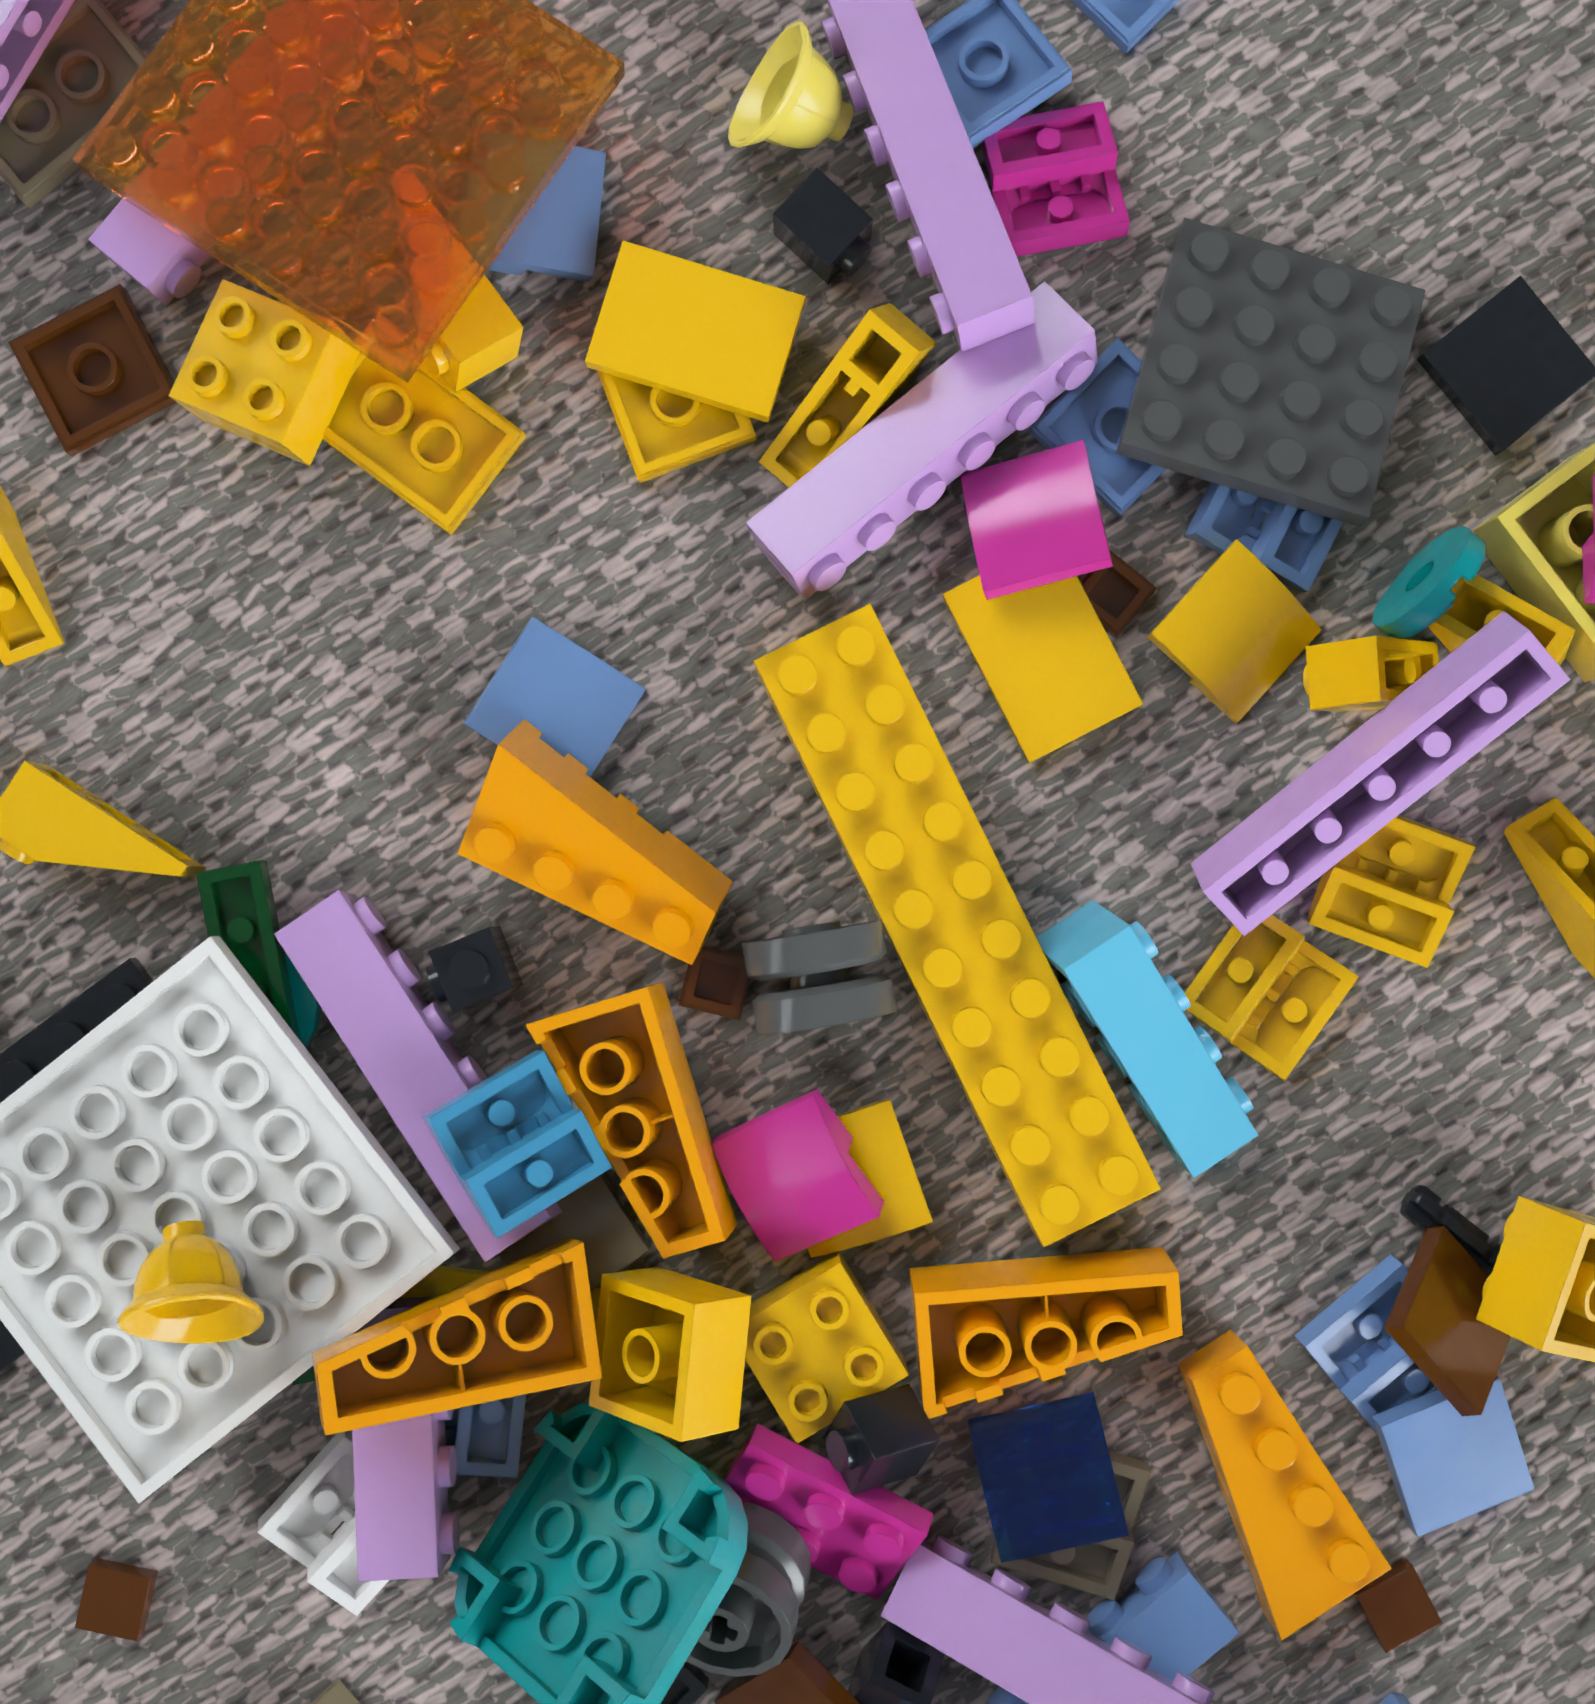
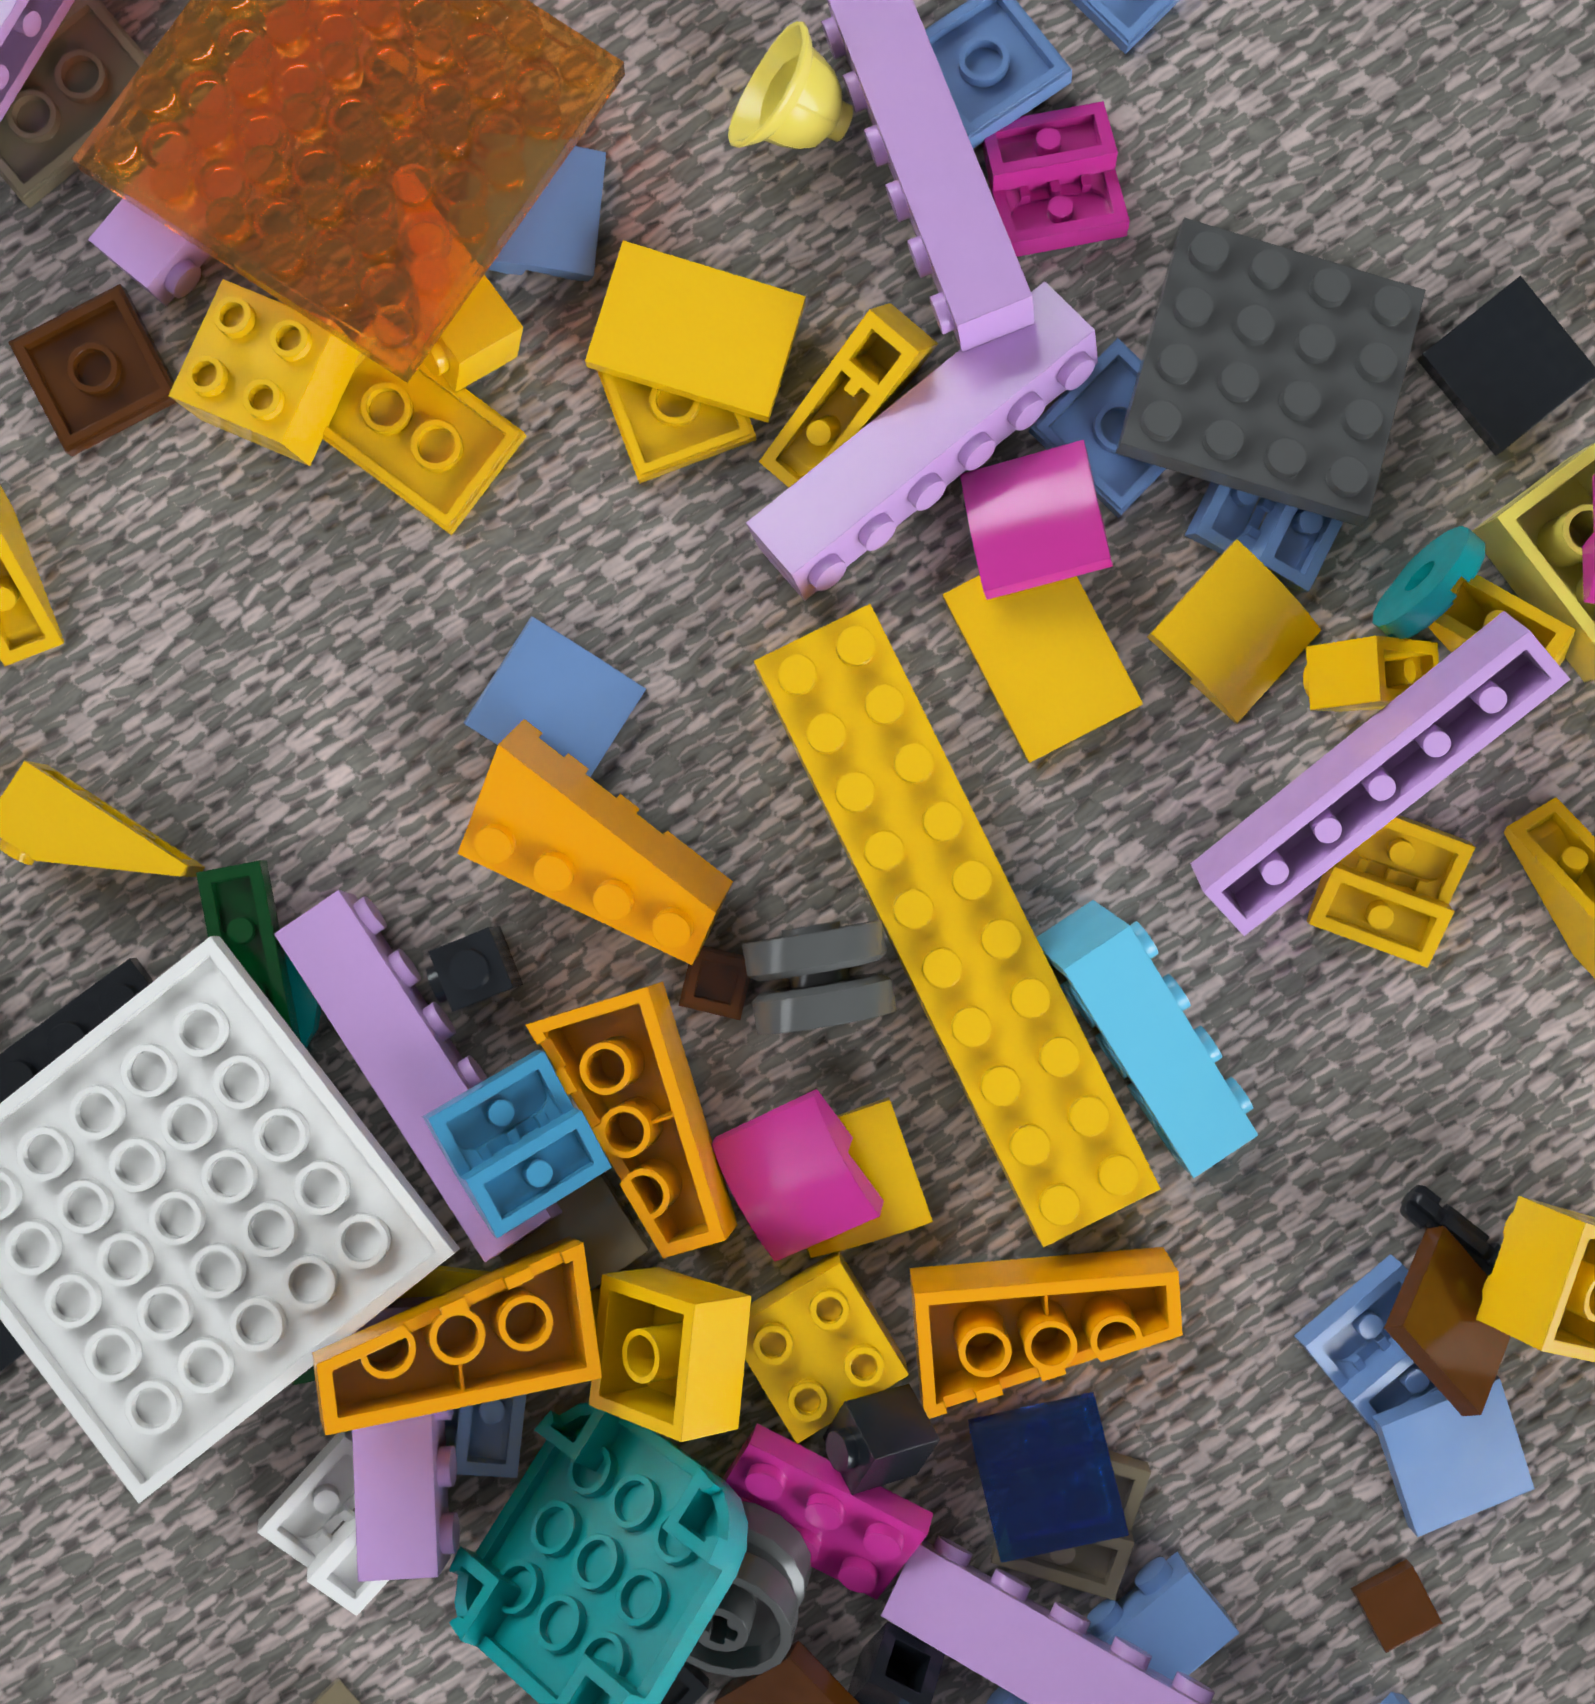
(116, 1599): reddish brown tile -> none
(190, 1292): yellow hat -> none
(824, 227): black brick -> none
(1117, 594): reddish brown tile -> none
(1269, 993): yellow slope -> none
(1284, 1504): light orange wedge -> none

